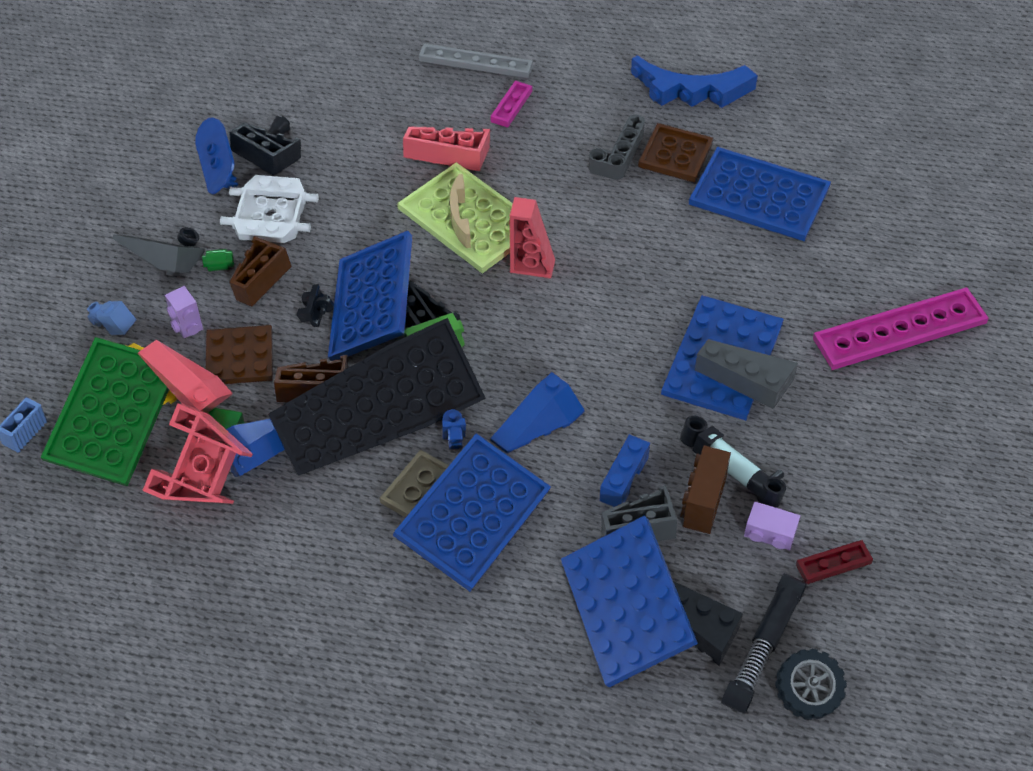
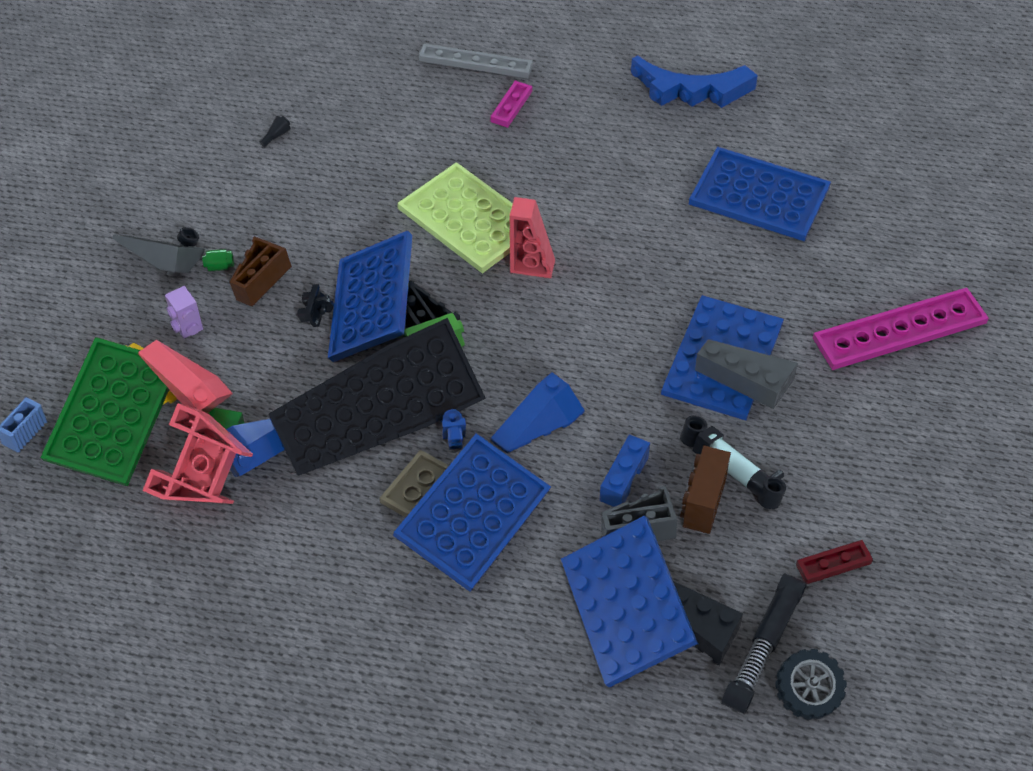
(112, 315): medium blue brick -> none
(215, 155): blue piece -> none
(240, 354): reddish brown plate -> none
(252, 211): white piece -> none
(264, 149): black wedge -> none
(299, 378): reddish brown wedge -> none
(447, 146): coral wedge -> none
(460, 226): tan slope -> none
(616, 162): dark grey beam -> none
(675, 152): reddish brown plate -> none
(772, 526): lavender brick -> none

